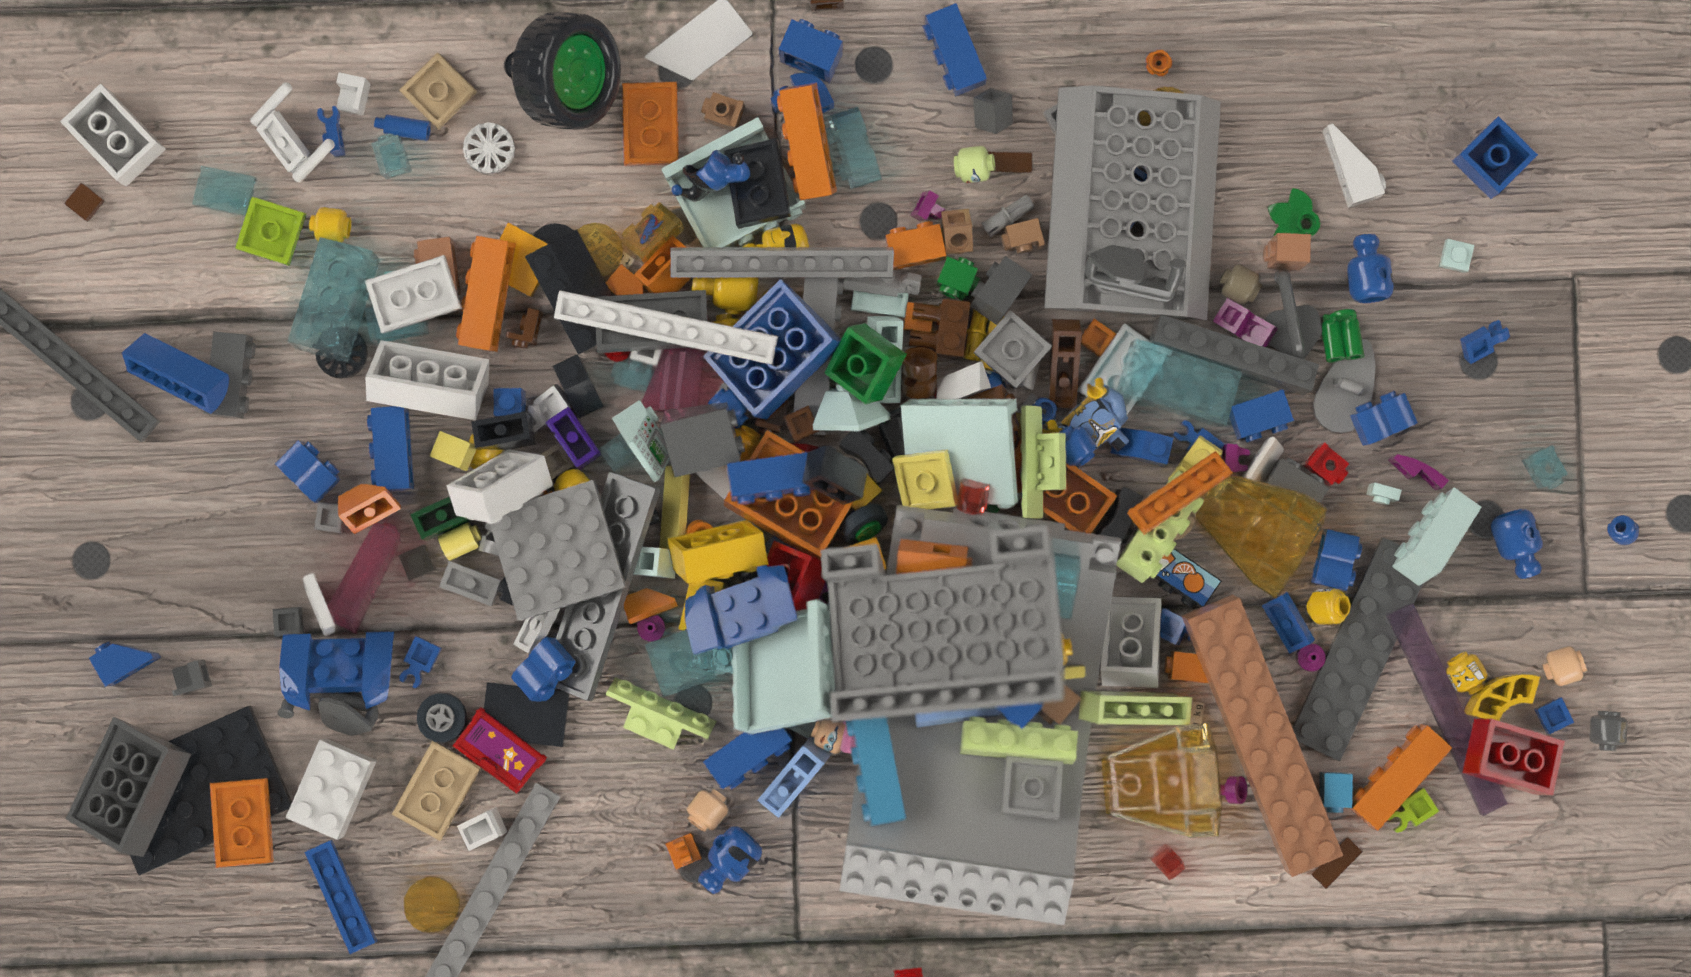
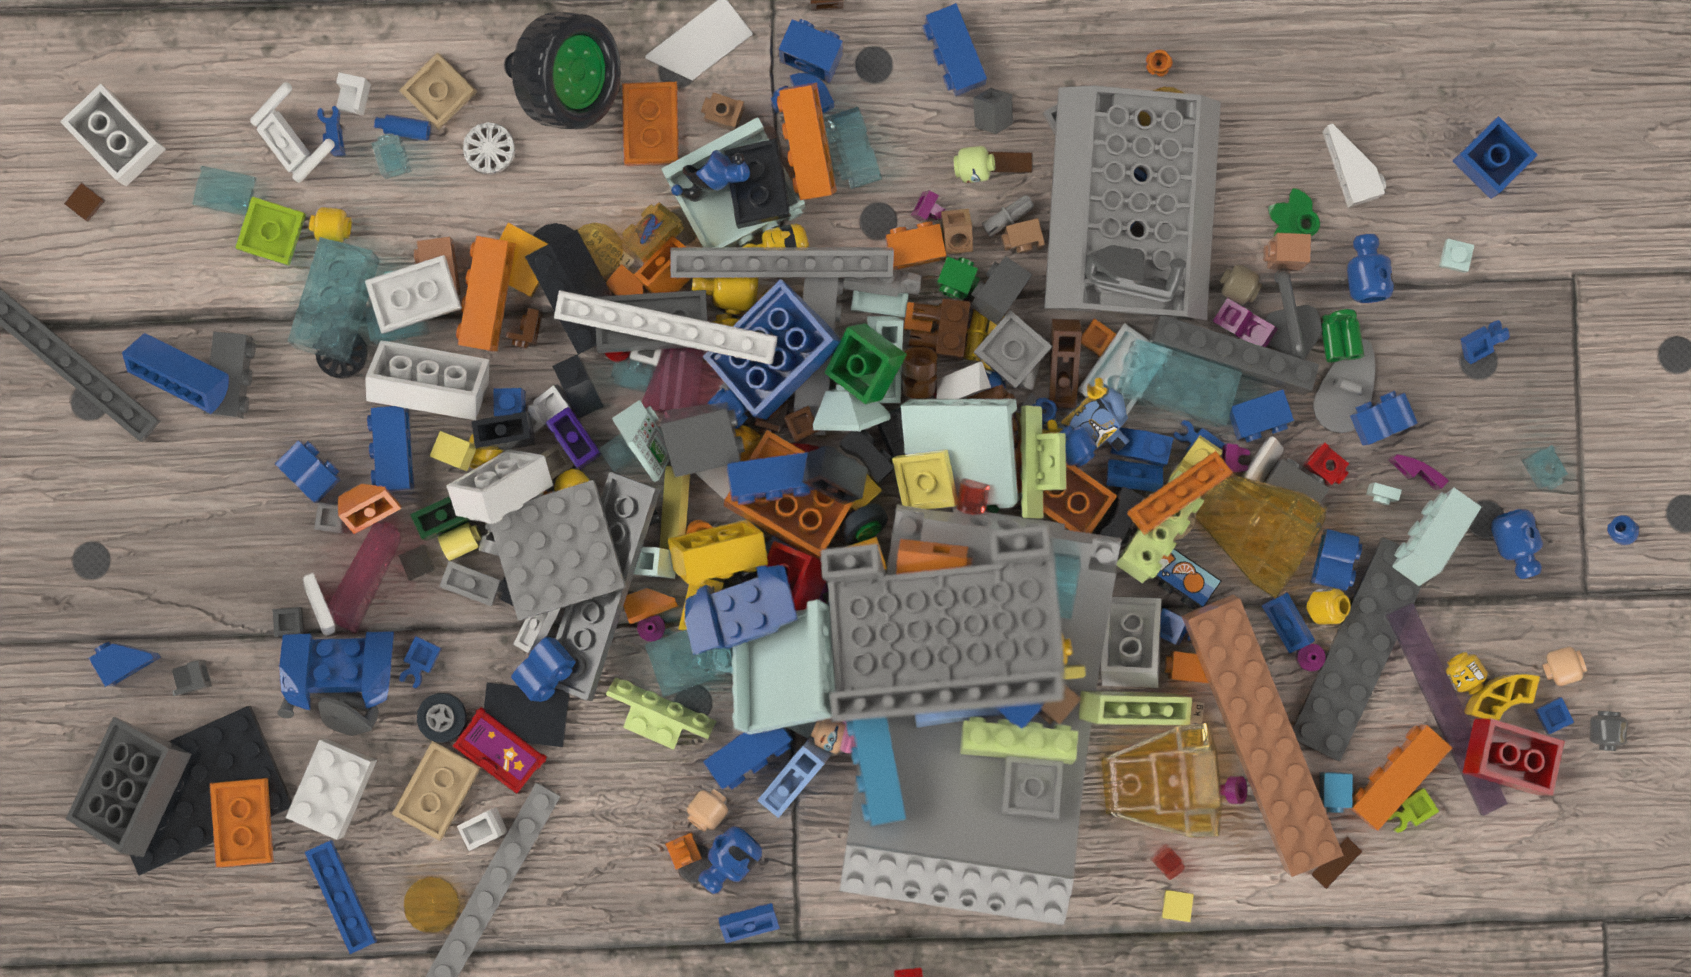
(748, 923): none -> blue plate
(1134, 475): none -> blue plate
(1177, 905): none -> light yellow tile

